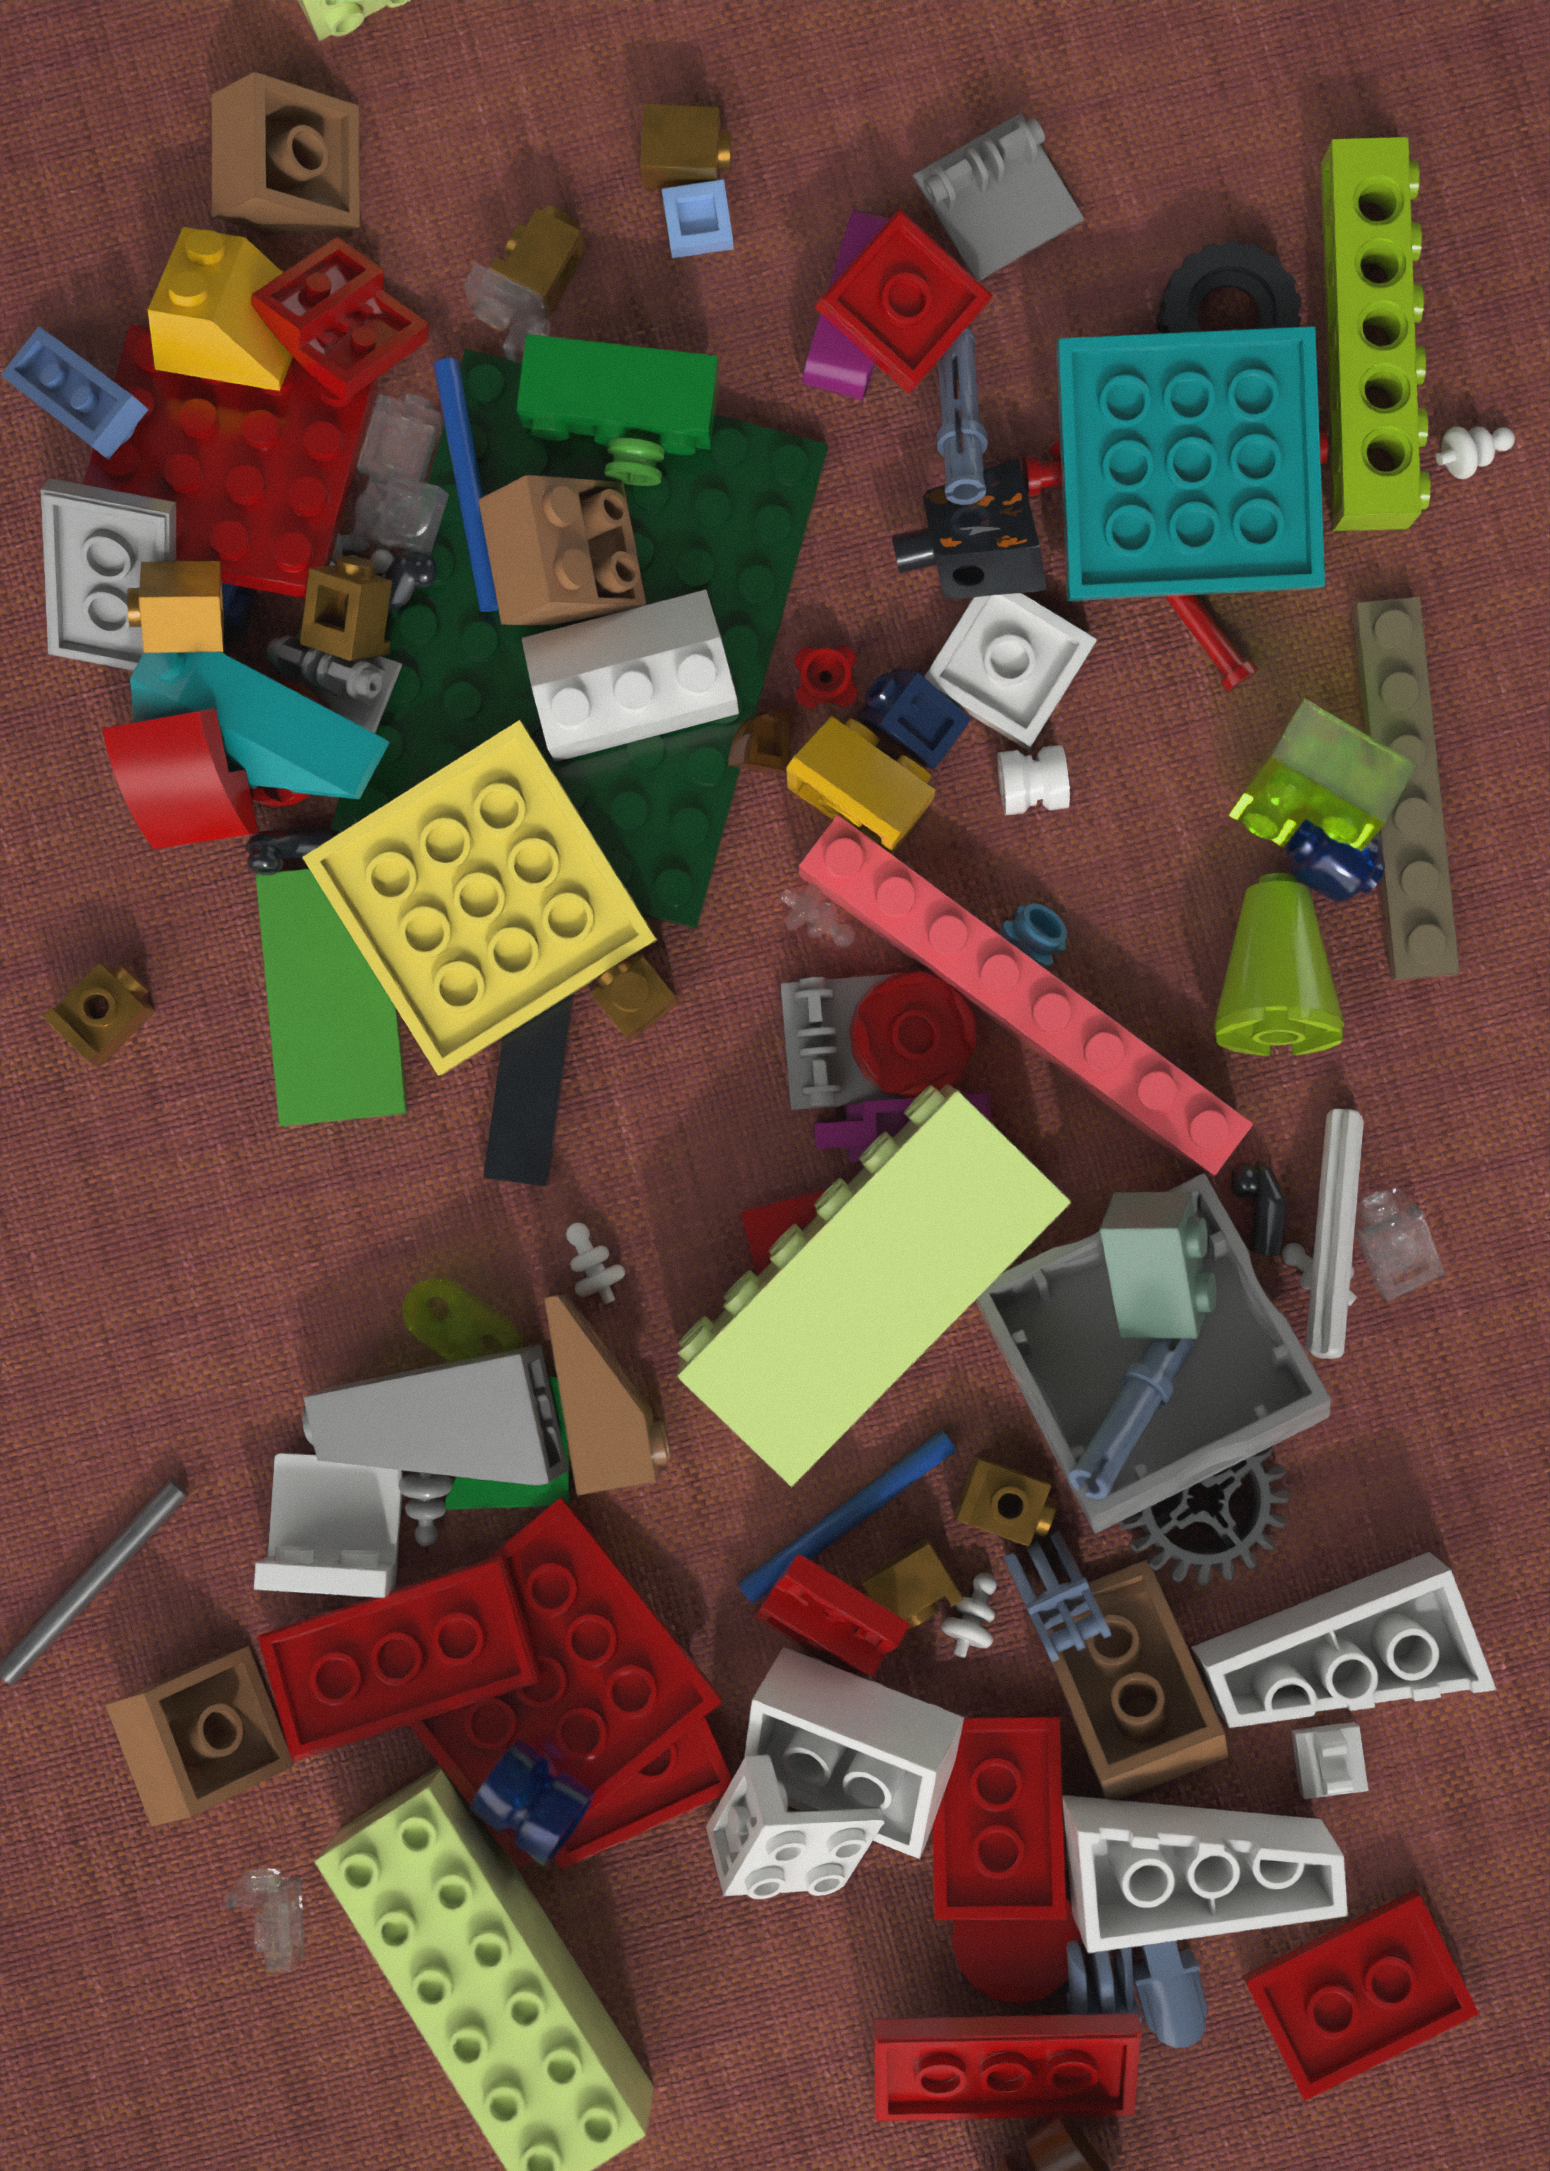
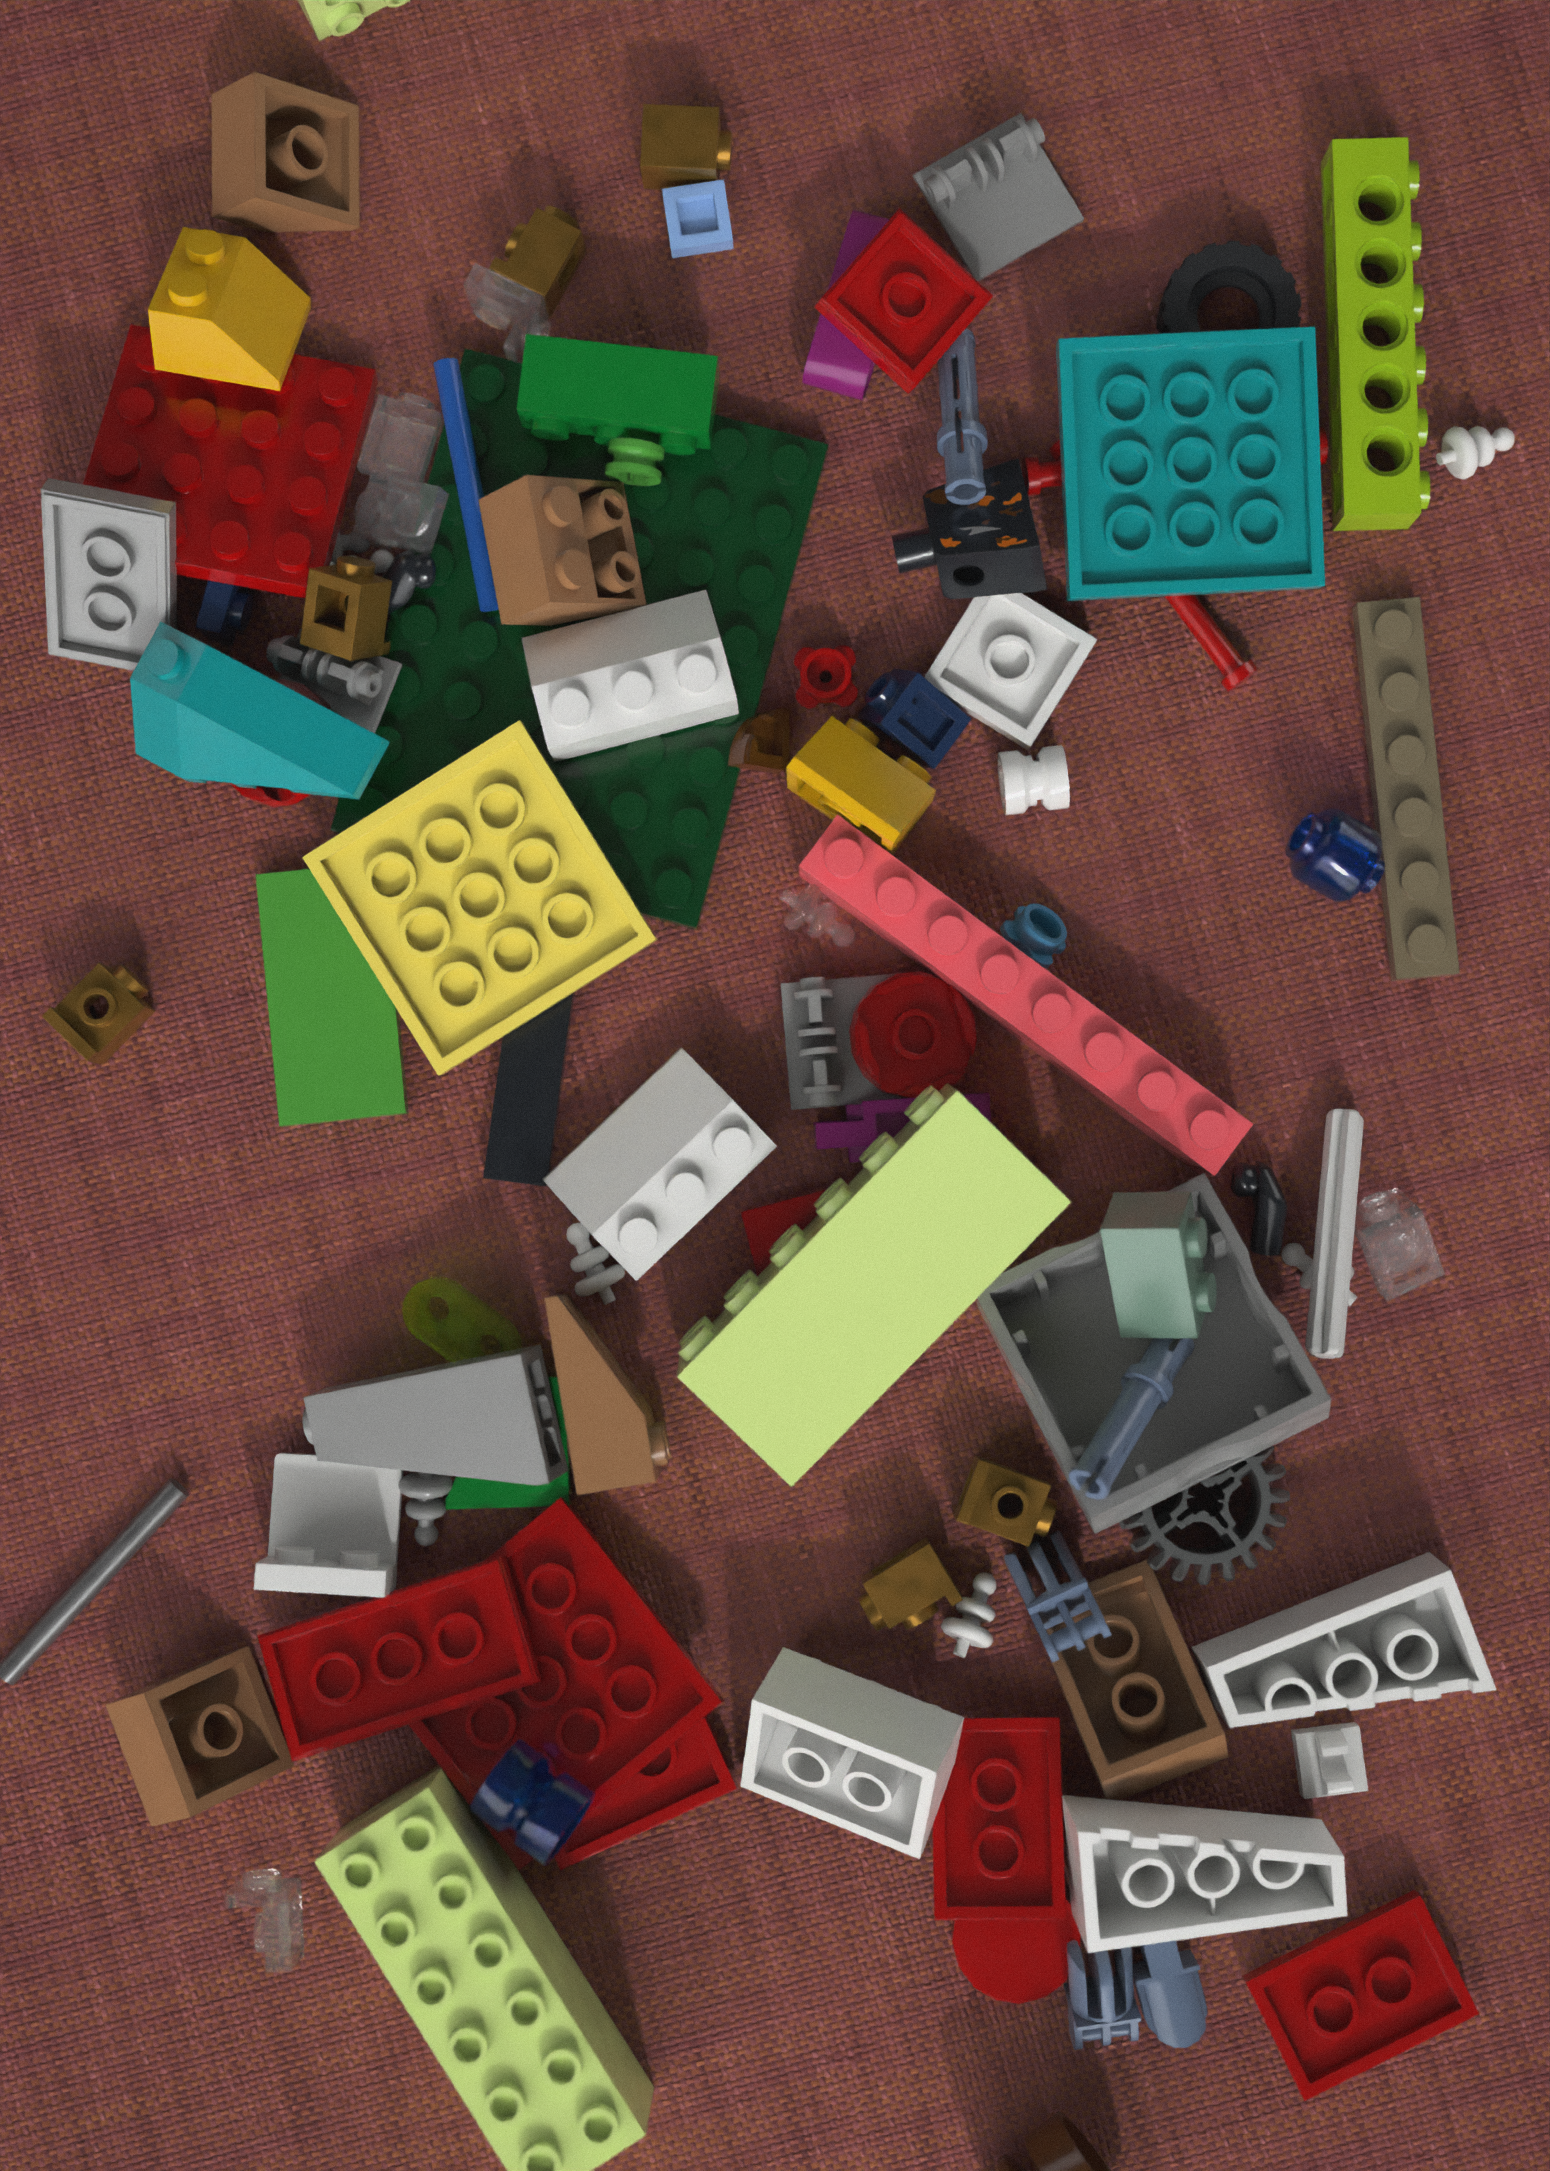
(74, 392): medium blue plate -> none
(178, 606): brick -> none
(180, 780): red slope -> none
(271, 846): black arm -> none
(339, 318): red slope -> none
(633, 996): pearl gold brick -> none
(659, 1163): none -> white slope
(771, 1851): white bracket -> none
(830, 1618): red slope -> none
(850, 1513): blue bar -> none
(1005, 2066): red tile -> none
(1278, 975): lime cone -> none
(1324, 775): clear neon green brick -> none

